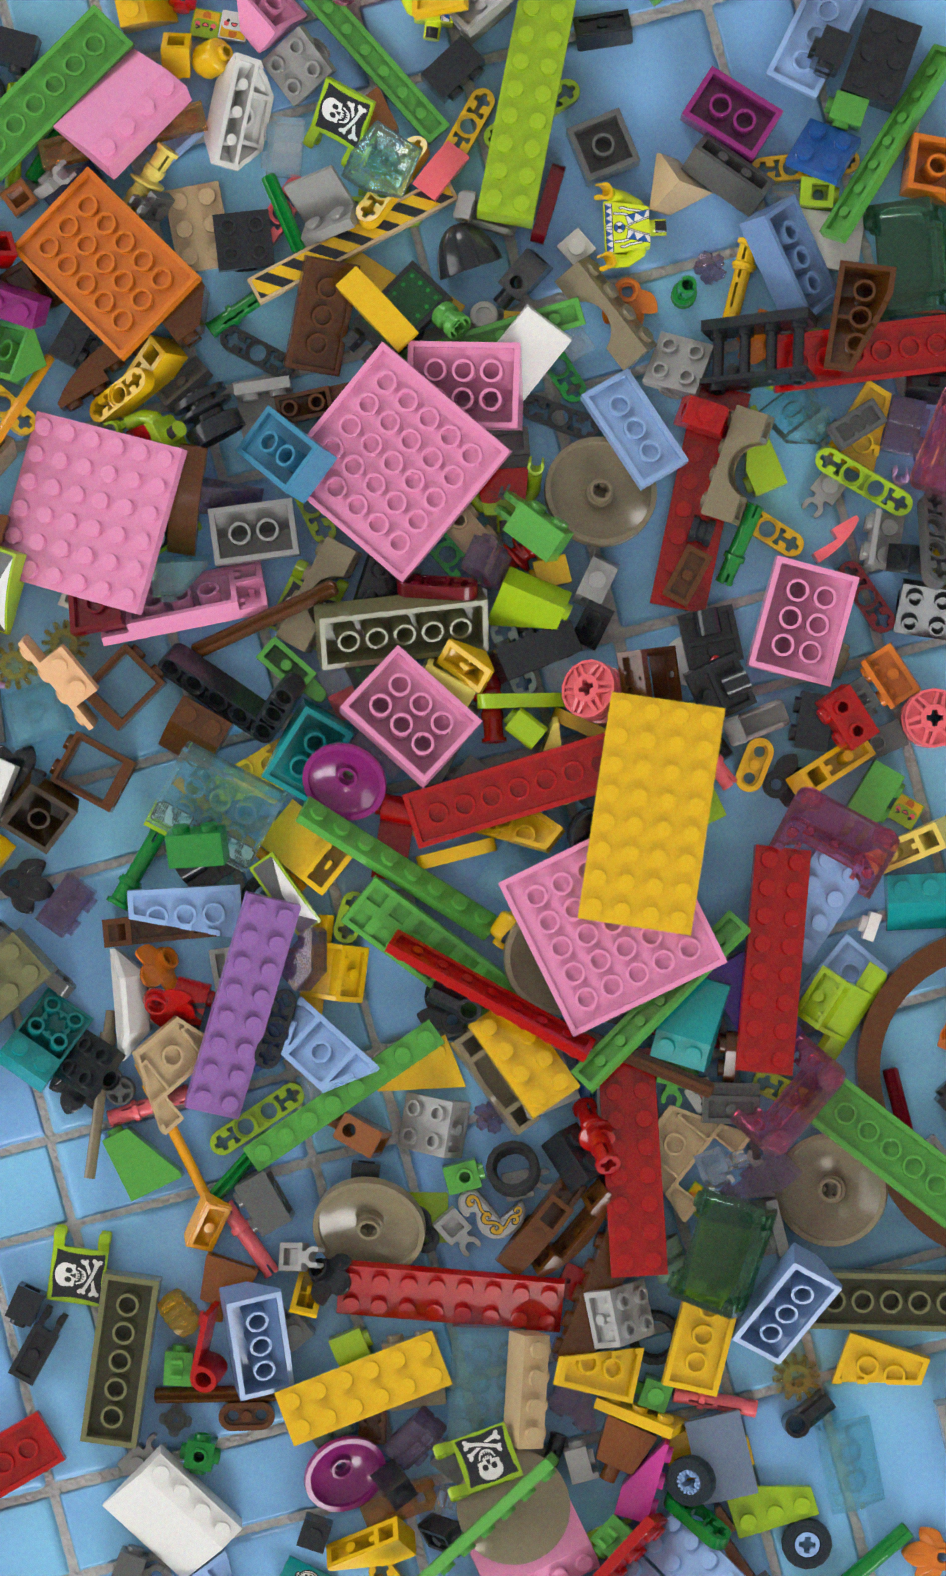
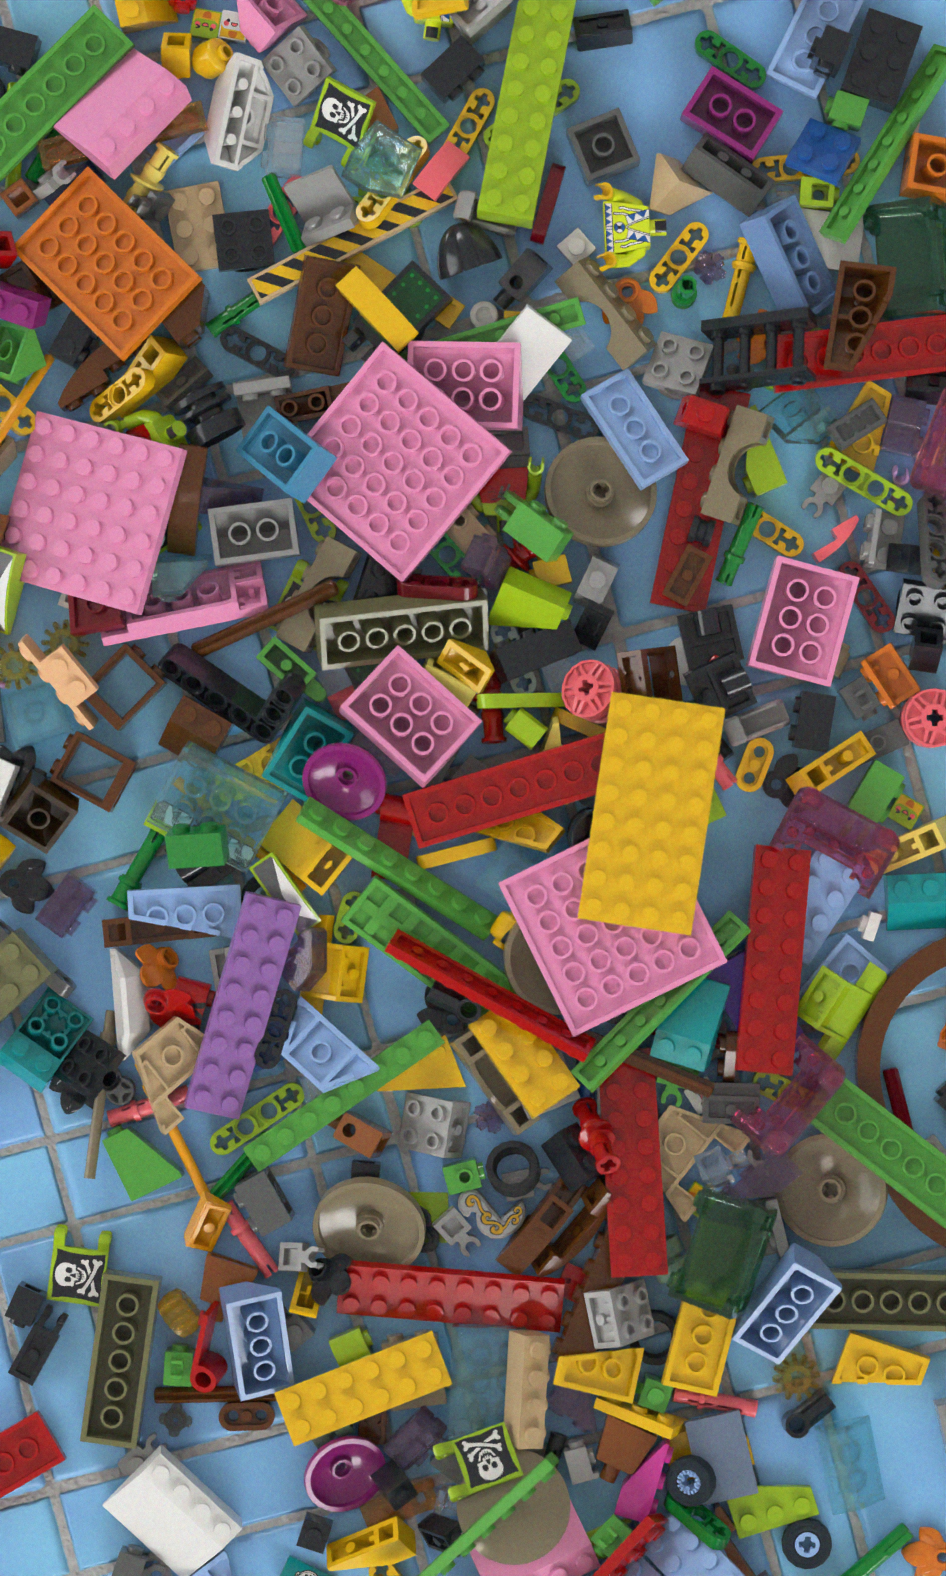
(203, 1443): green brick -> none
(450, 320): bright green wheel -> none
(697, 246): none -> yellow beam
(729, 48): none -> green beam
(846, 717): red brick -> none
(925, 649): none -> black brick

